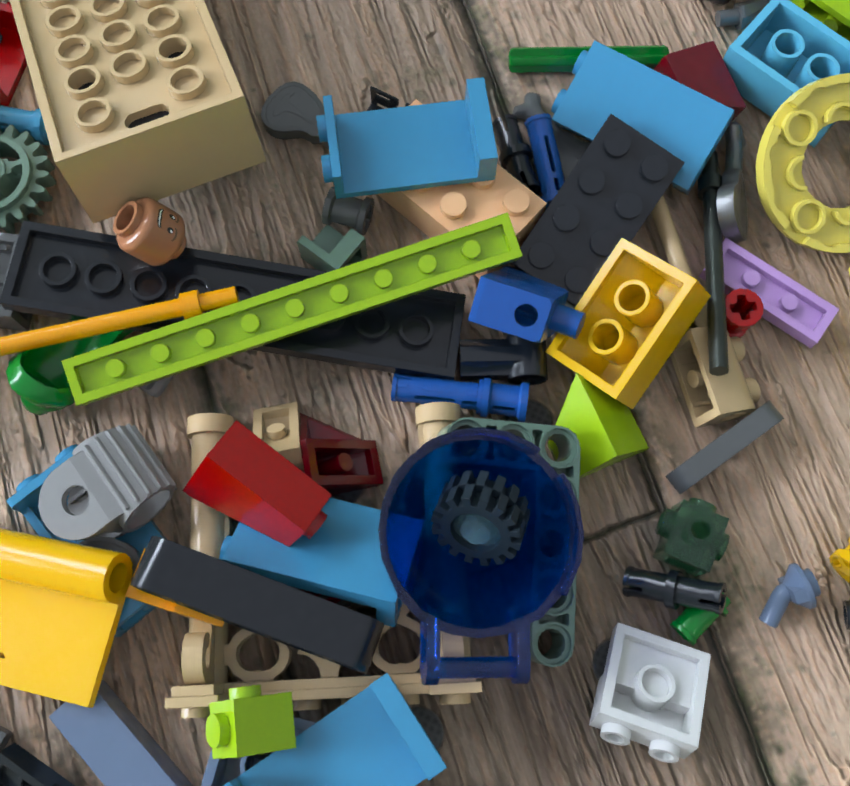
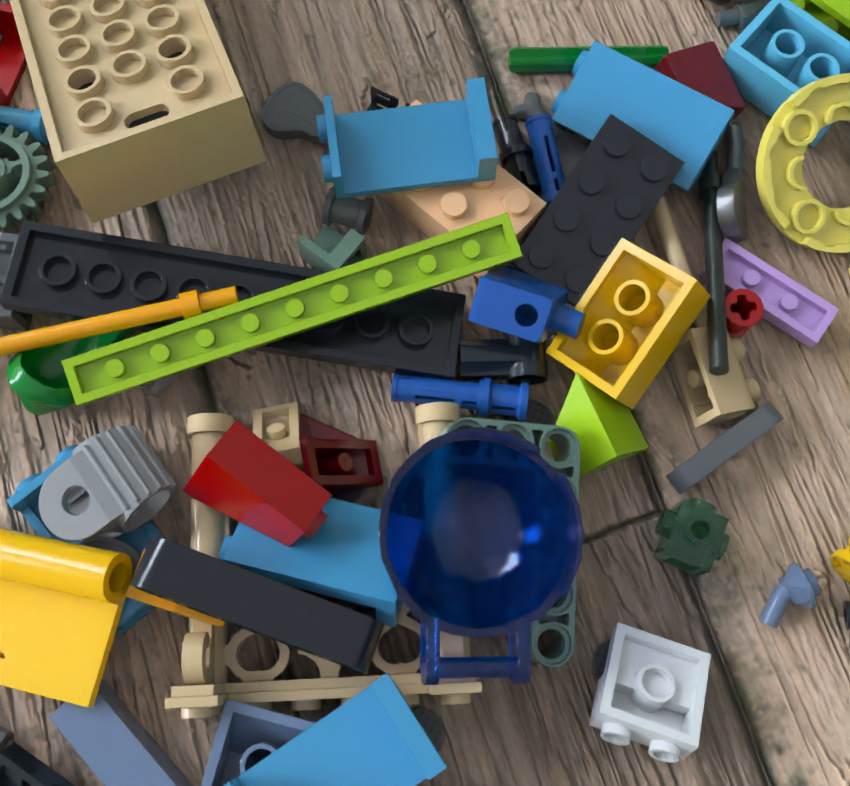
(150, 231): nougat head -> none
(250, 723): lime brick -> none
(480, 518): black wheel -> none
(675, 589): black pin -> none
(695, 622): green pin -> none

